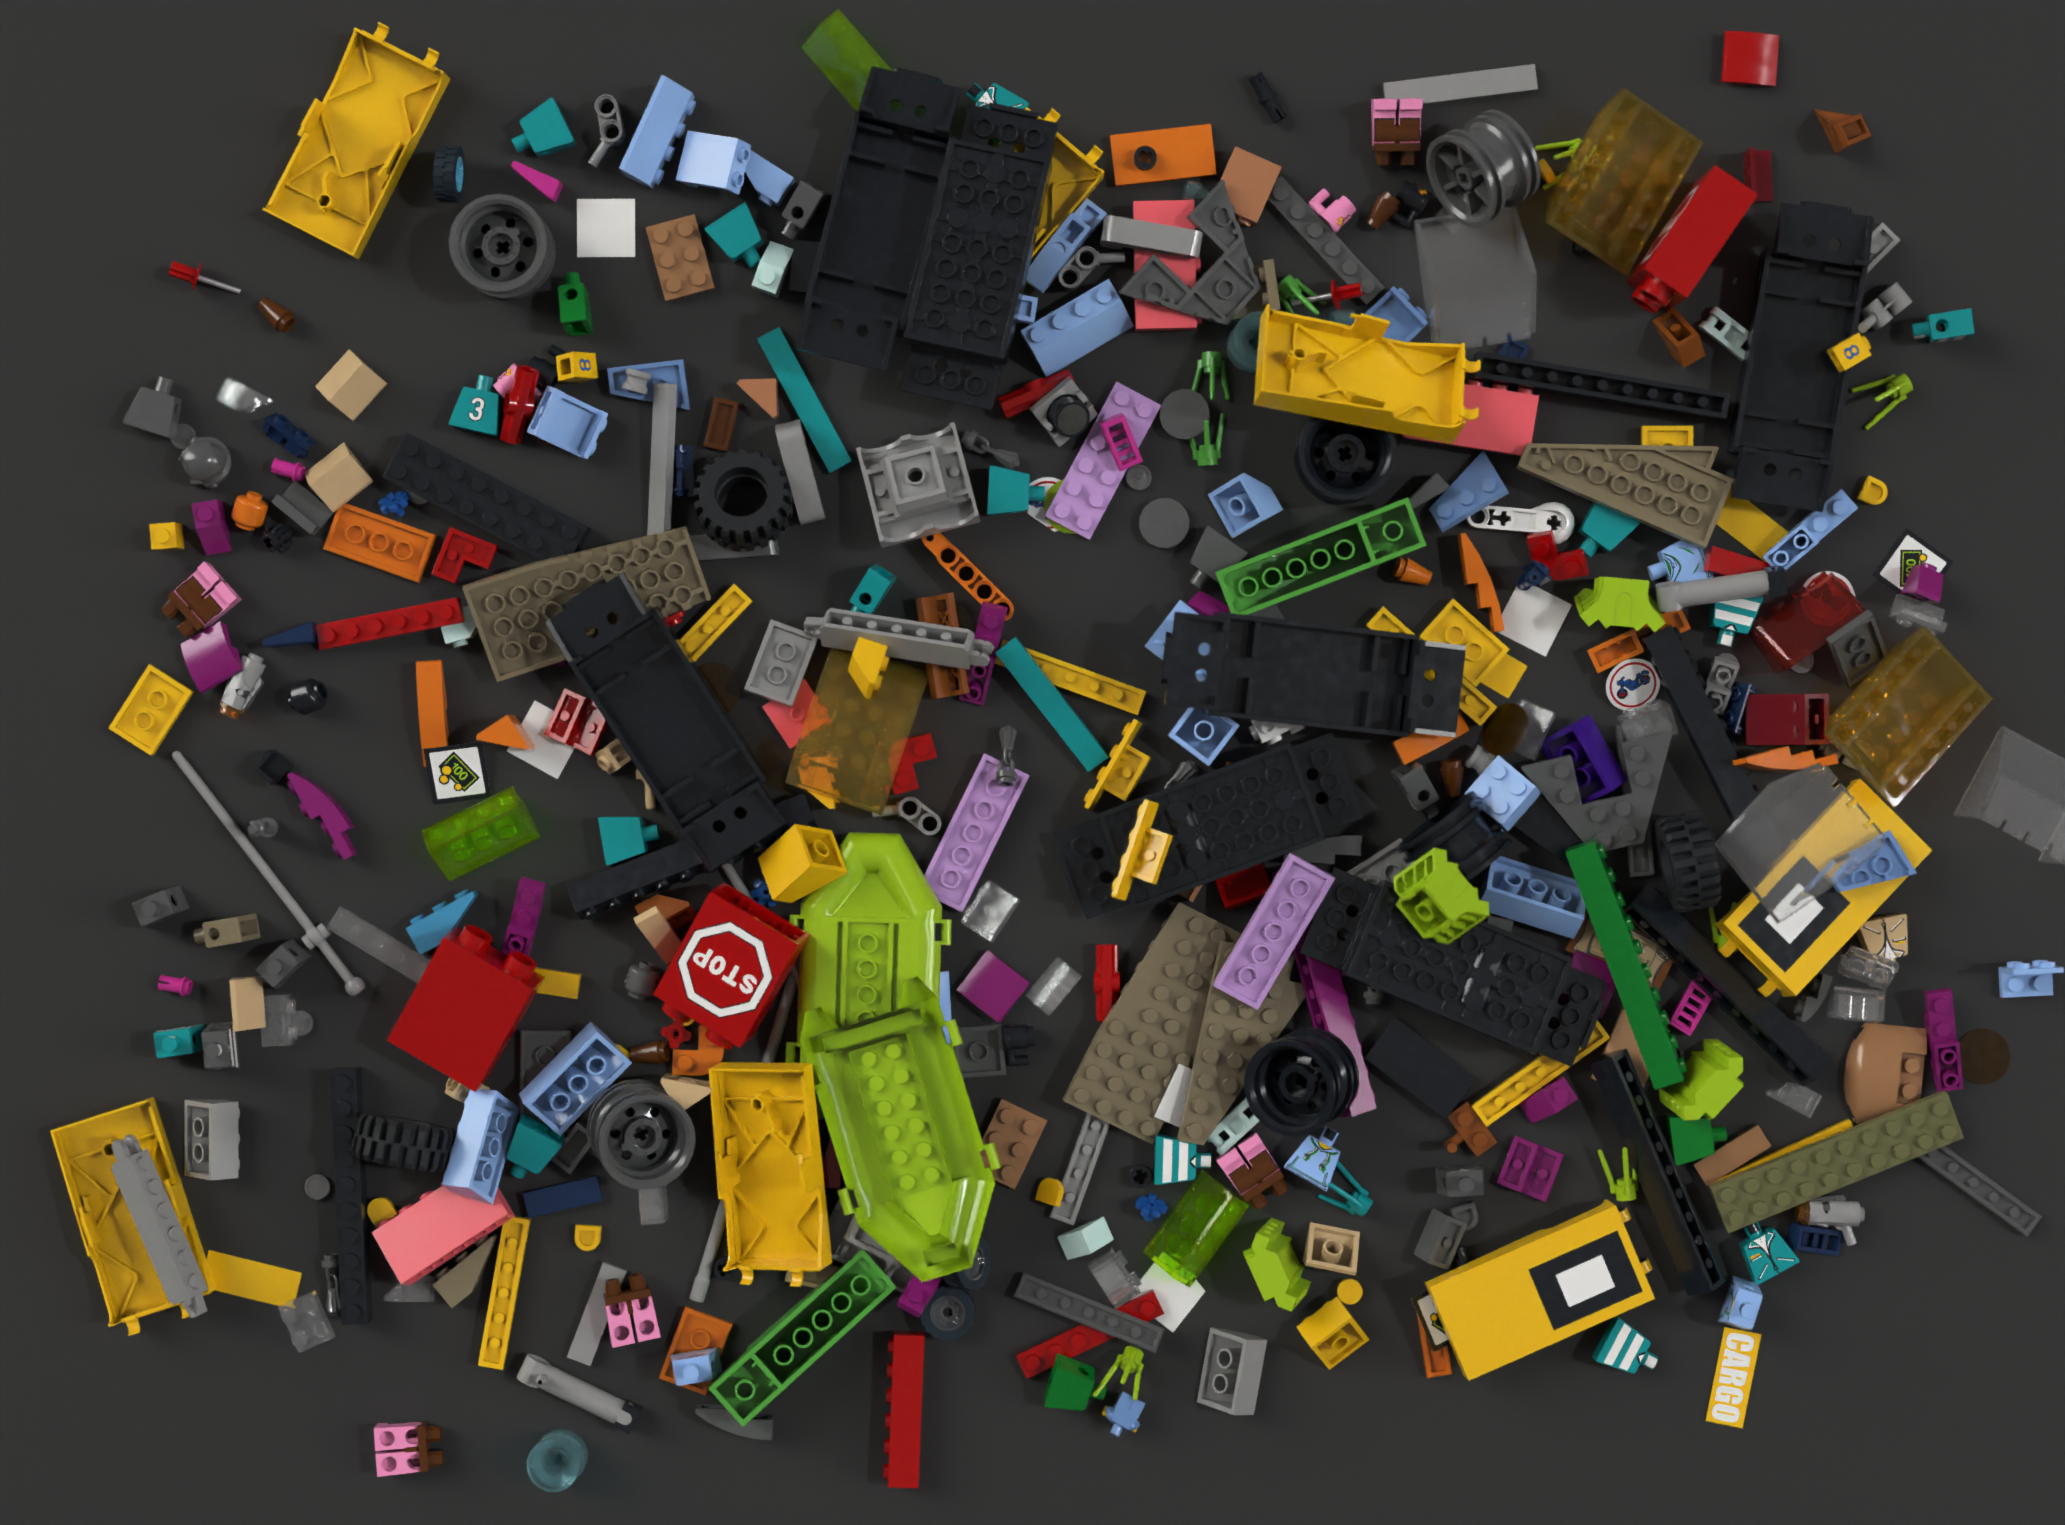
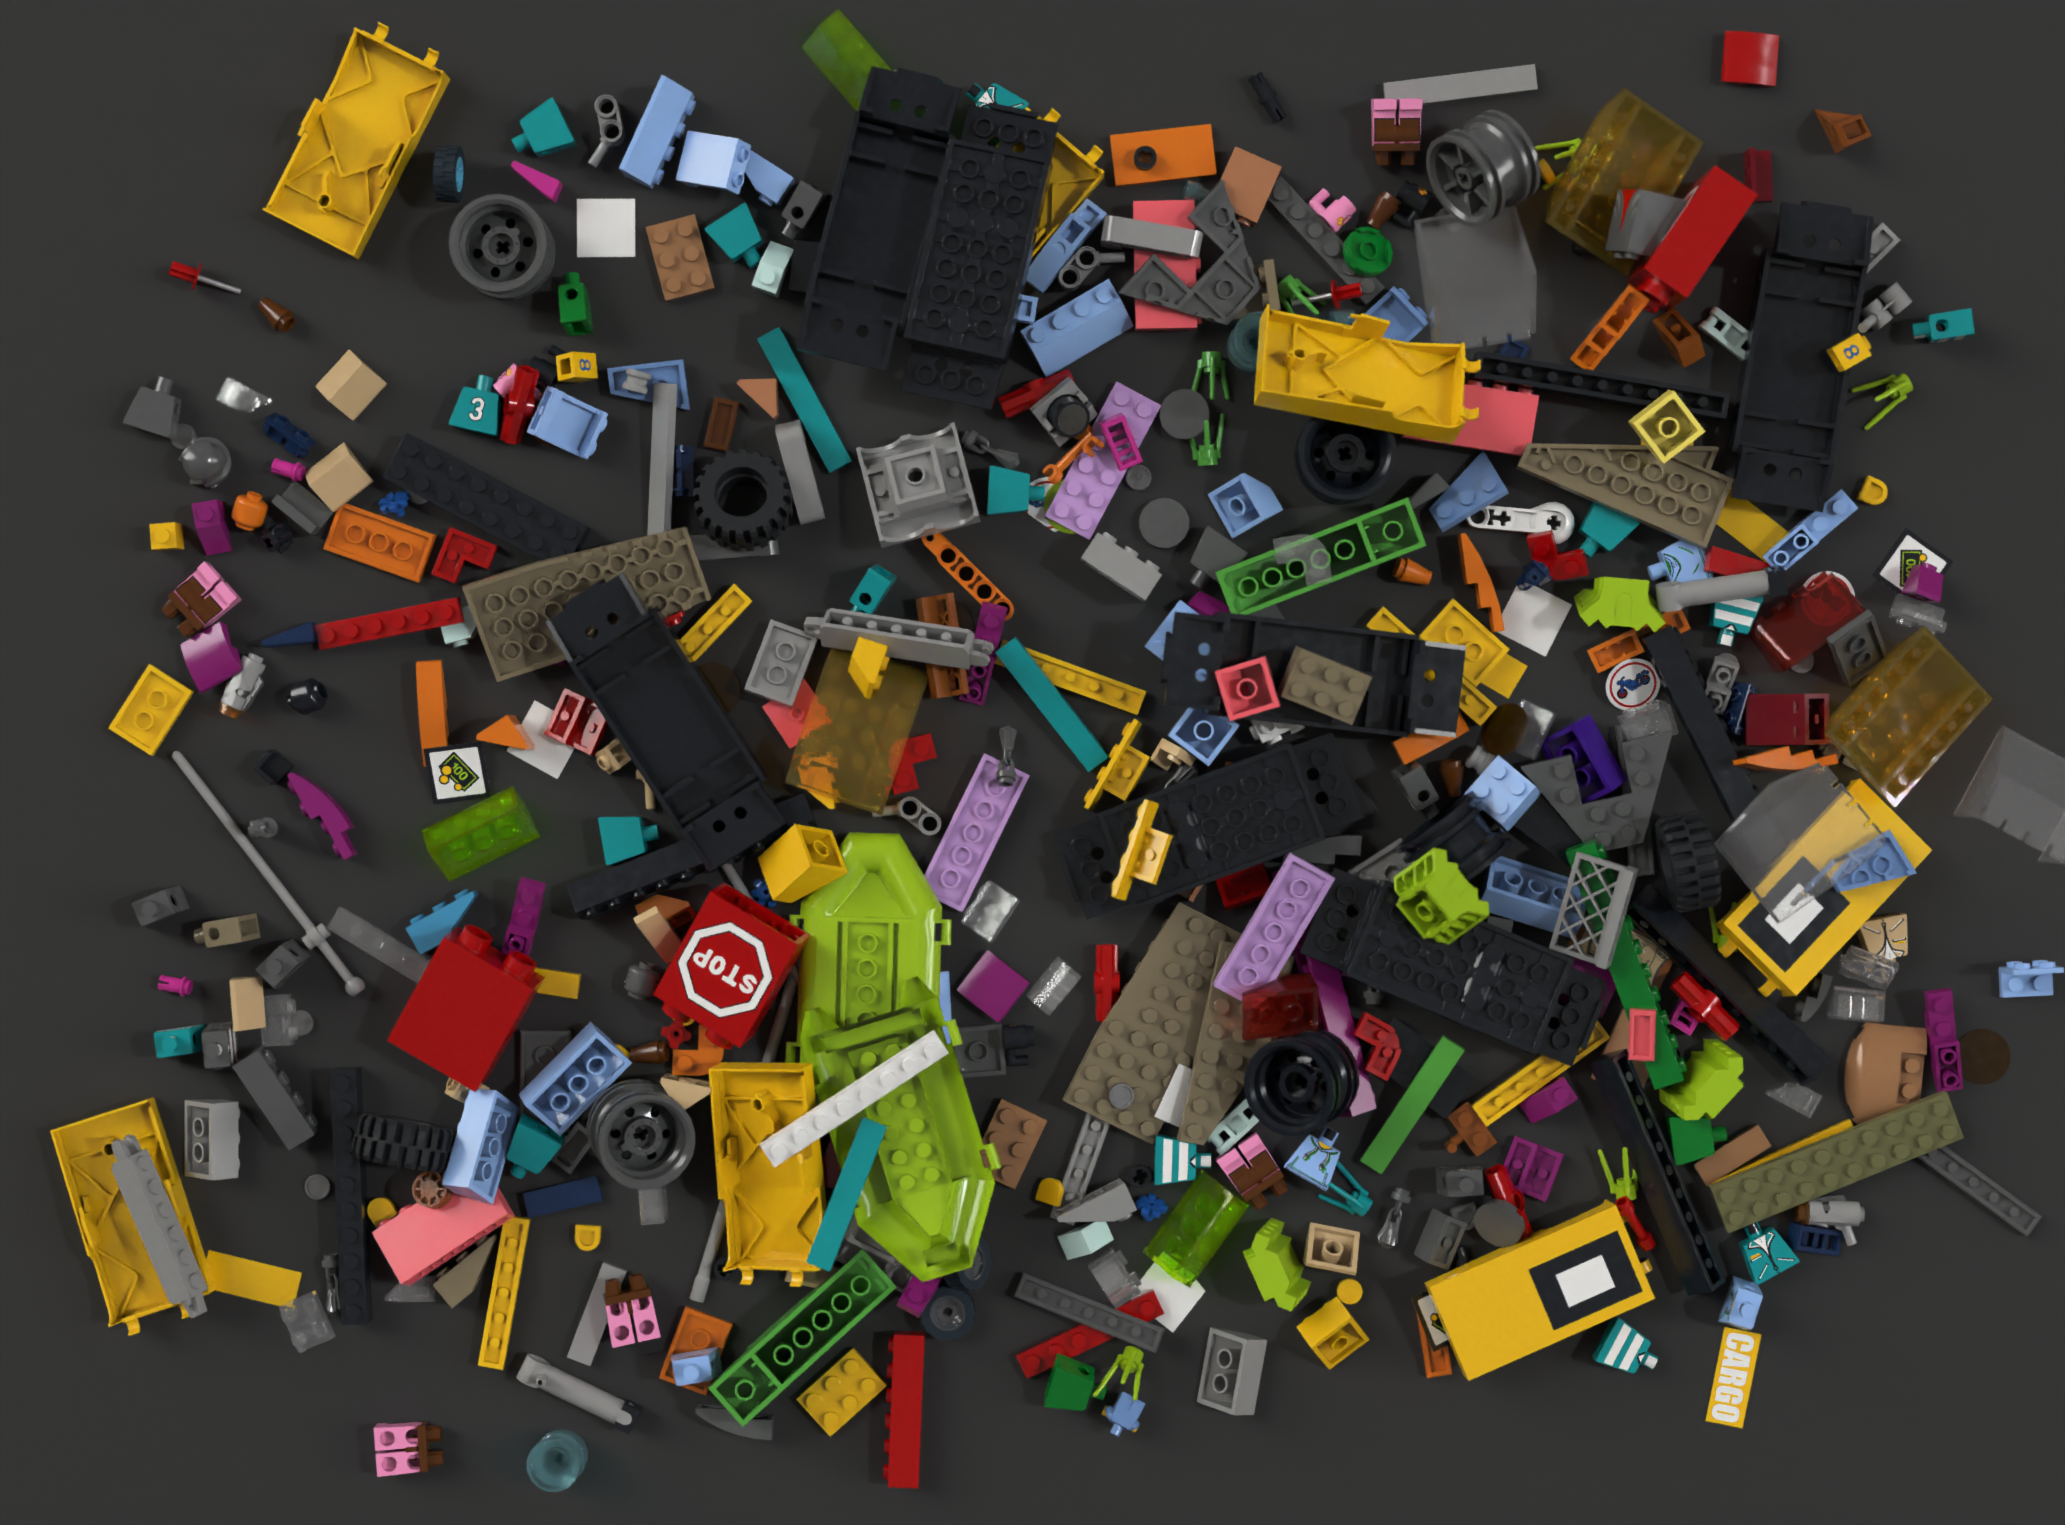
(275, 1097): none -> dark grey brick
(431, 1191): none -> dark orange wheel
(841, 1391): none -> yellow plate
(846, 1194): none -> teal tile
(853, 1098): none -> white plate
(1086, 444): none -> orange bar
(1102, 1205): none -> light grey slope
(1121, 566): none -> light grey brick
(1121, 1095): none -> flat silver piece
(1167, 753): none -> tan bracket
(1247, 688): none -> coral slope
(1280, 1007): none -> clear red slope
(1309, 550): none -> clear plate
(1324, 685): none -> dark tan brick
(1367, 251): none -> green tile
(1385, 1043): none -> red plate
(1389, 1233): none -> dark grey piece
(1412, 1104): none -> bright green tile
(1499, 1223): none -> dark grey tile
(1503, 1189): none -> red piece
(1610, 328): none -> orange slope
(1615, 915): none -> light grey fence
(1626, 1209): none -> red bar
(1641, 222): none -> dark grey slope
(1642, 1034): none -> coral tile
(1666, 426): none -> light yellow brick
(1704, 1006): none -> red piece

